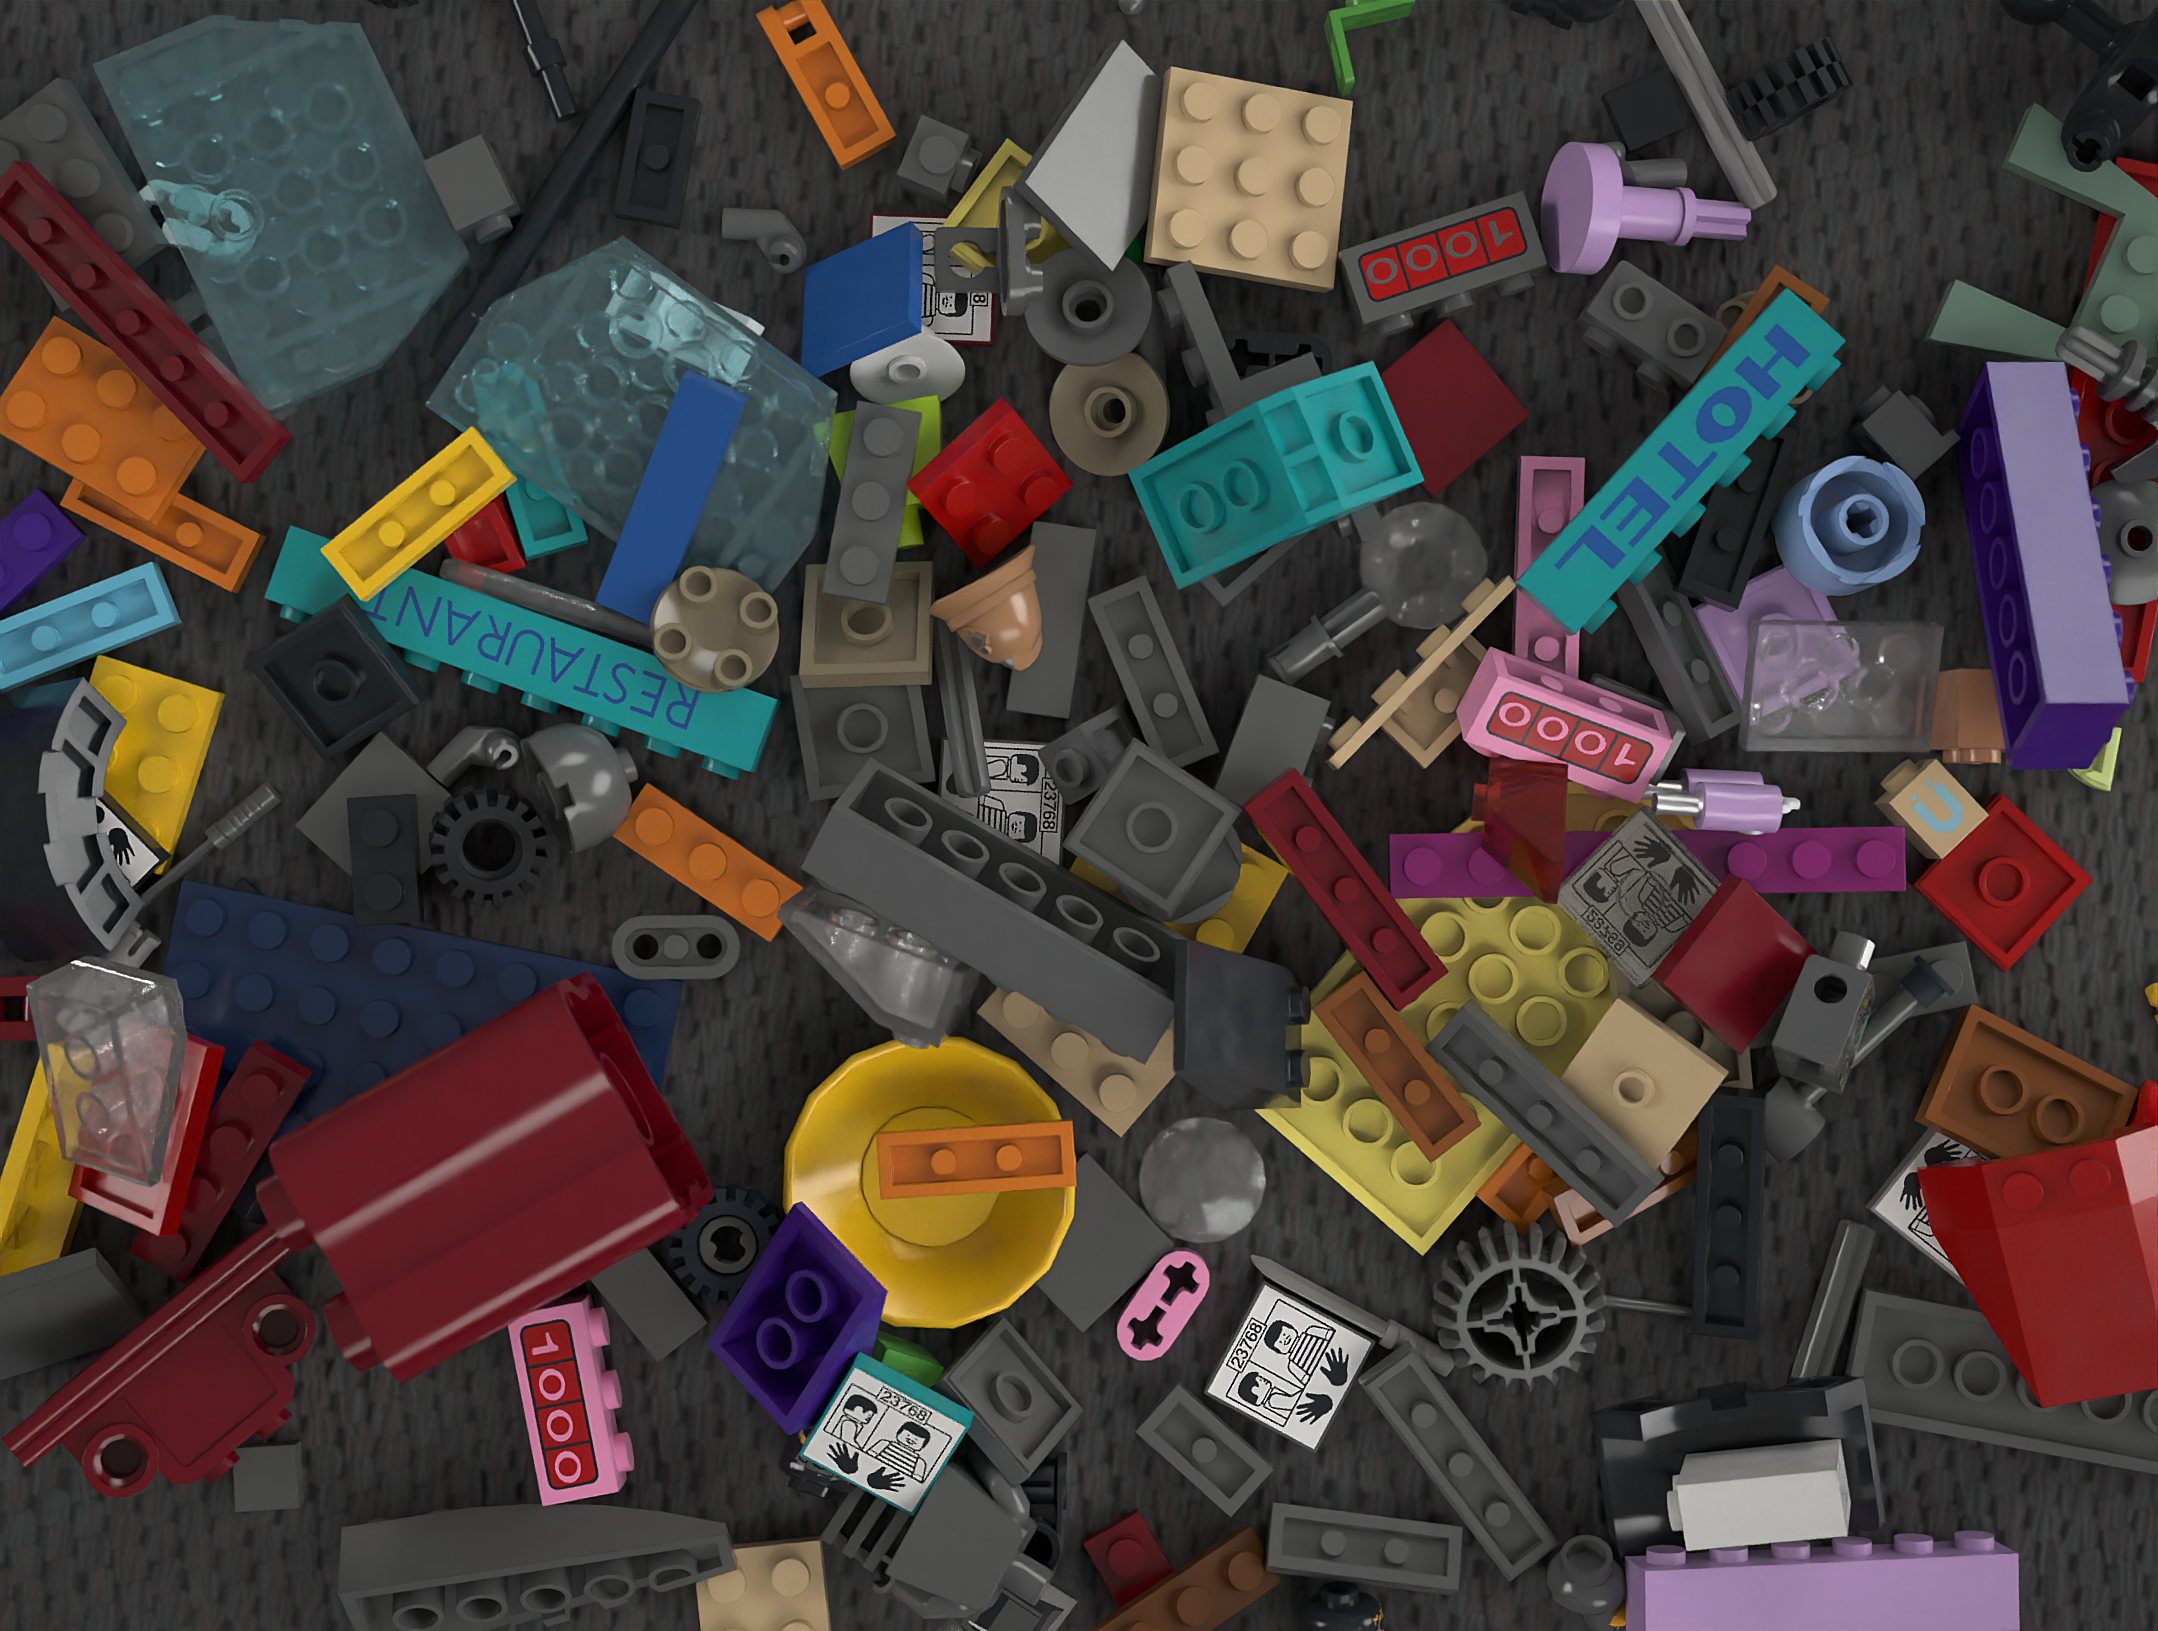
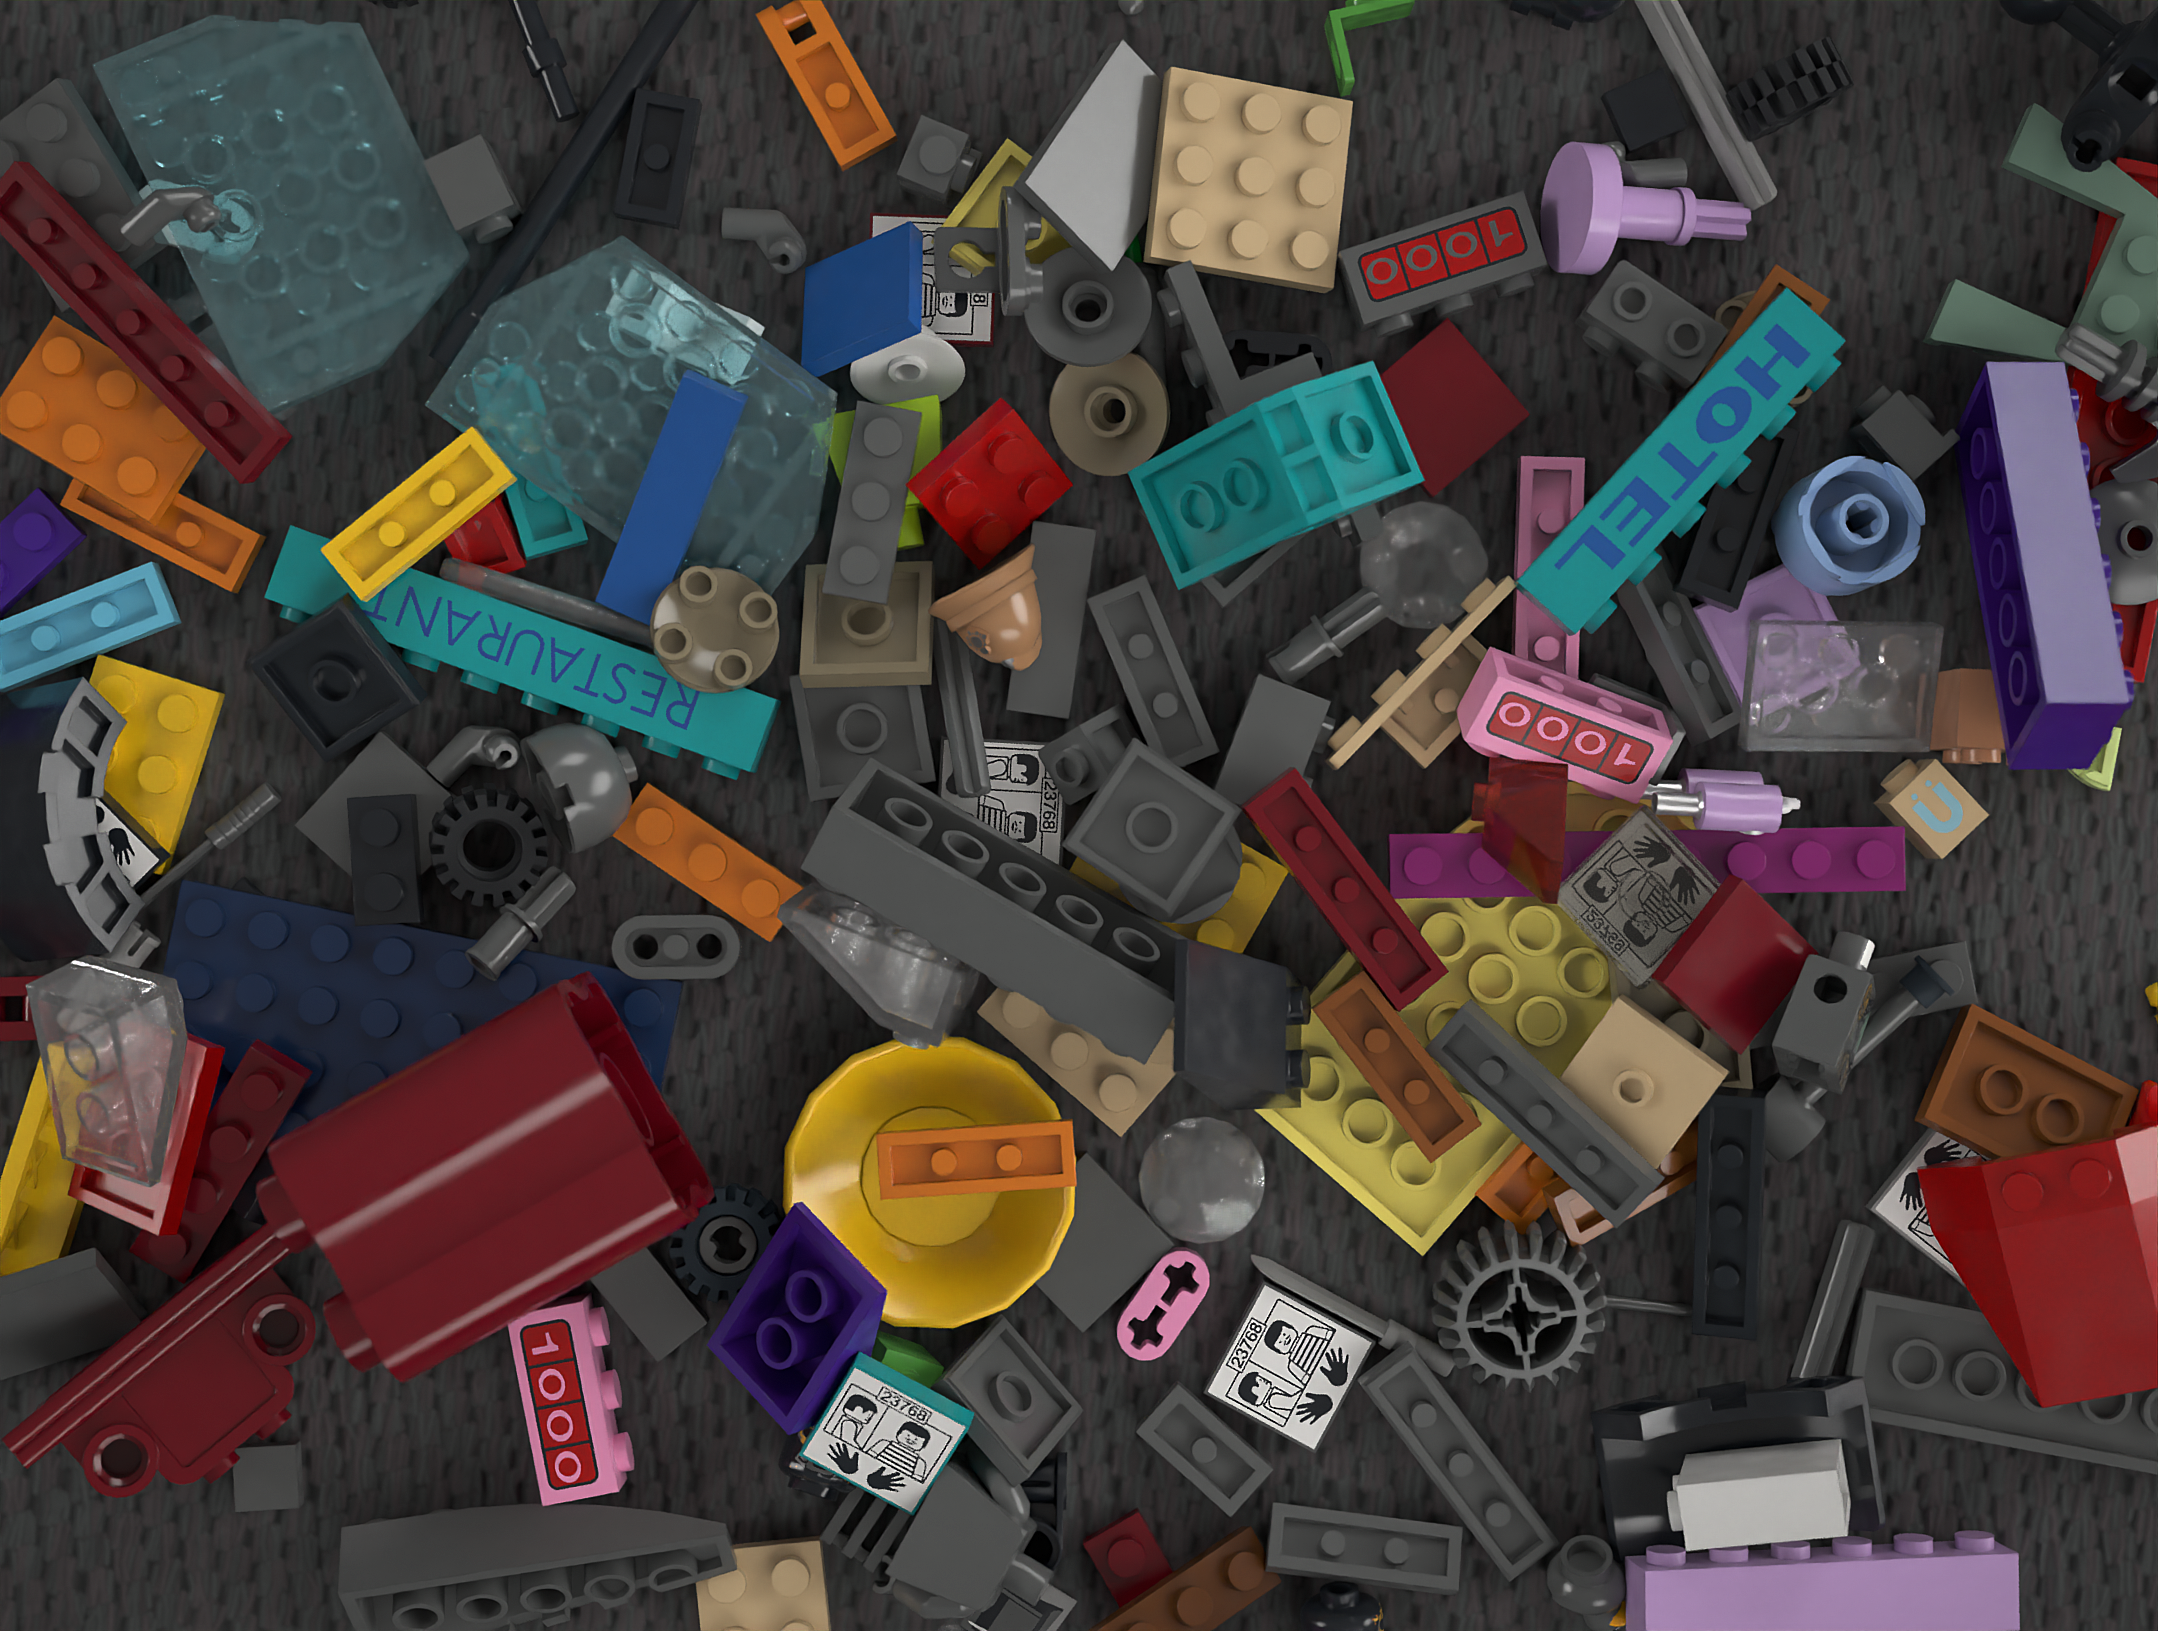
(169, 205): none -> dark grey arm
(521, 923): none -> dark grey axle
(2002, 883): red tile -> none

